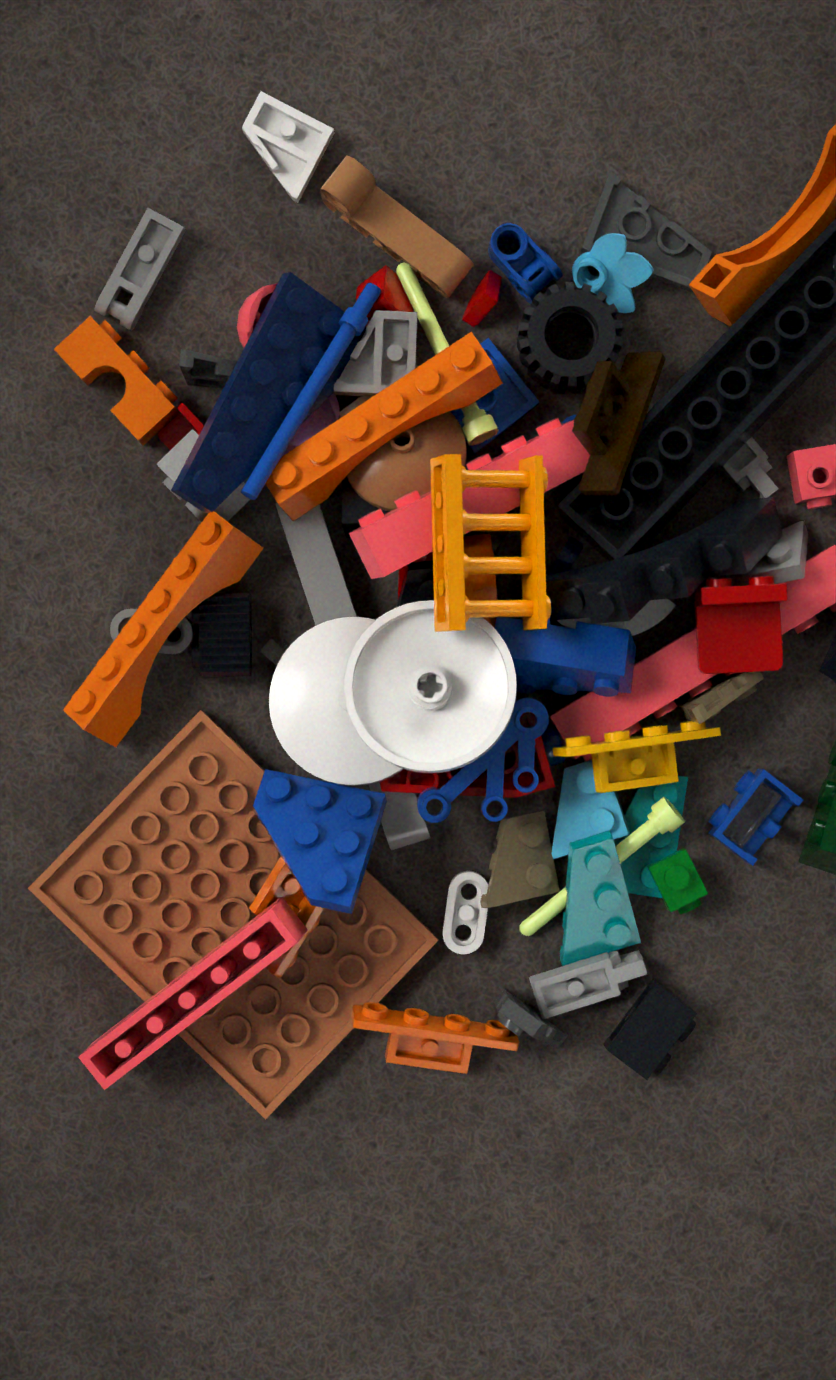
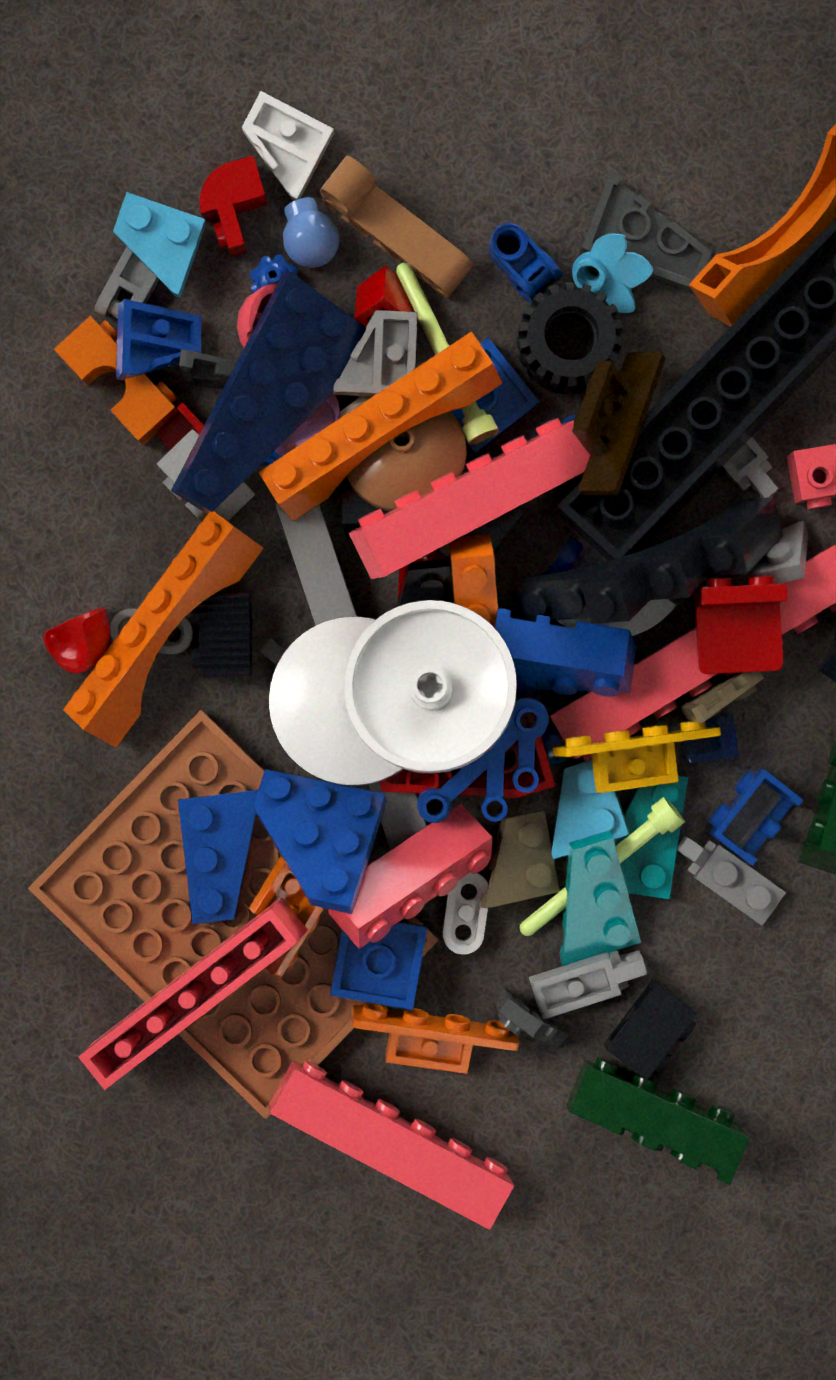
(79, 641): none -> red helmet
(153, 338): none -> blue wing
(160, 238): none -> medium azure wing
(216, 851): none -> blue wing
(230, 191): none -> red brick
(270, 271): none -> blue plant
(309, 234): none -> medium blue piece
(351, 325): blue bar -> none
(381, 970): none -> blue plate
(392, 1144): none -> coral brick
(414, 874): none -> coral brick
(452, 565): light orange fence -> none
(483, 299): red tile -> none
(659, 1118): none -> dark green wedge
(678, 881): green bracket -> none
(713, 747): none -> panel
(732, 879): none -> light grey hinge

